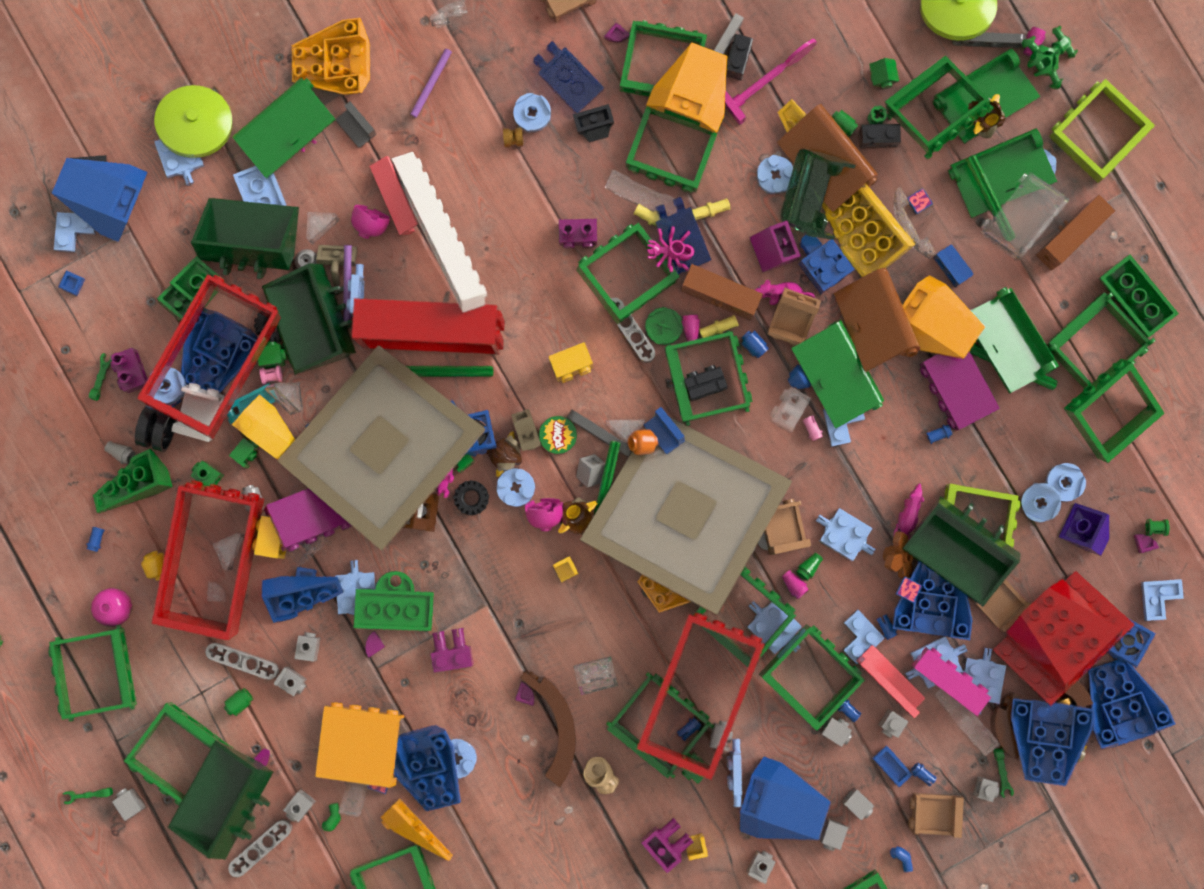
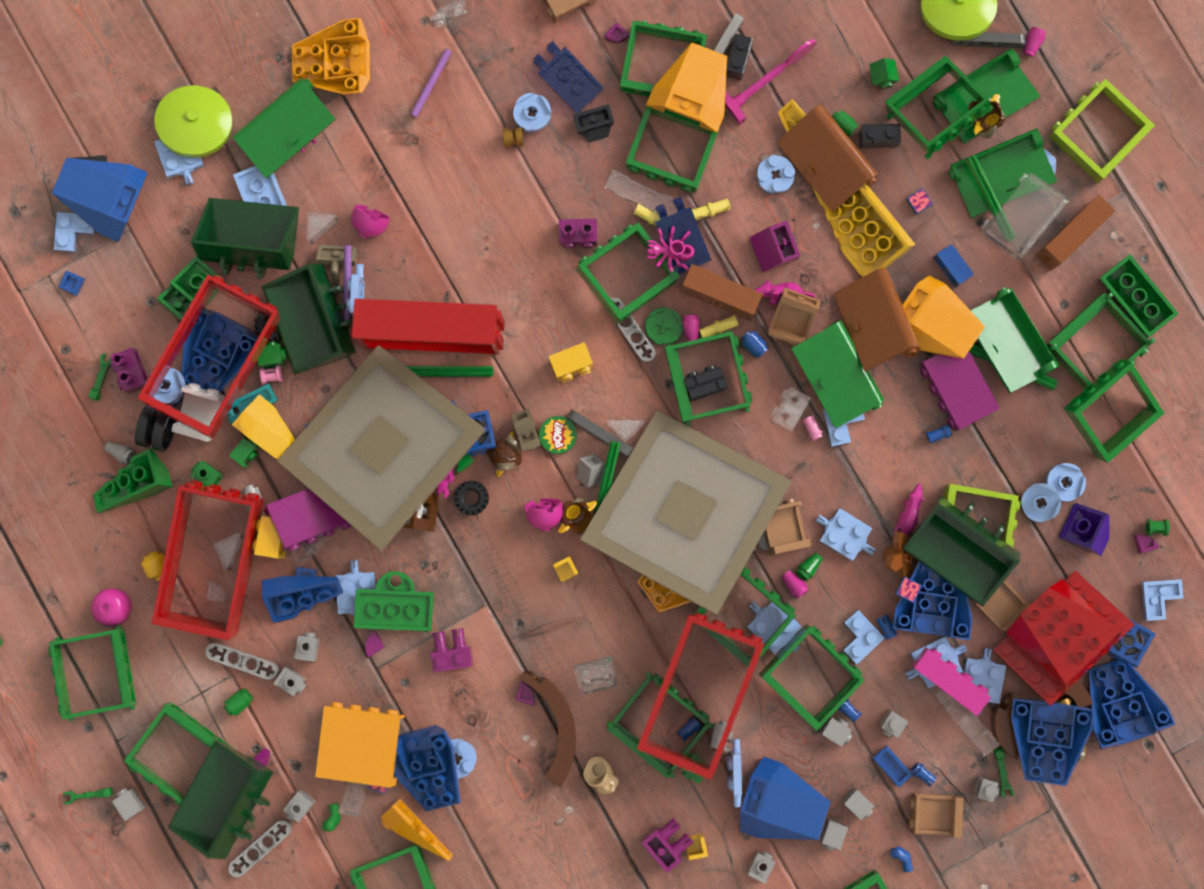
(95, 539): blue pin -> none
(287, 395): clear slope -> none
(303, 255): light grey plate -> none
(355, 125): dark grey panel -> none
(394, 196): coral panel -> none
(438, 232): white brick -> none
(525, 492): light blue plate -> none
(642, 442): orange head -> none
(665, 430): blue panel -> none
(798, 378): blue cone -> none
(808, 189): clear green windscreen -> none
(825, 261): blue brick -> none
(874, 111): green bush -> none
(891, 680): coral panel -> none
(900, 202): clear slope -> none
(1047, 58): green piece -> none

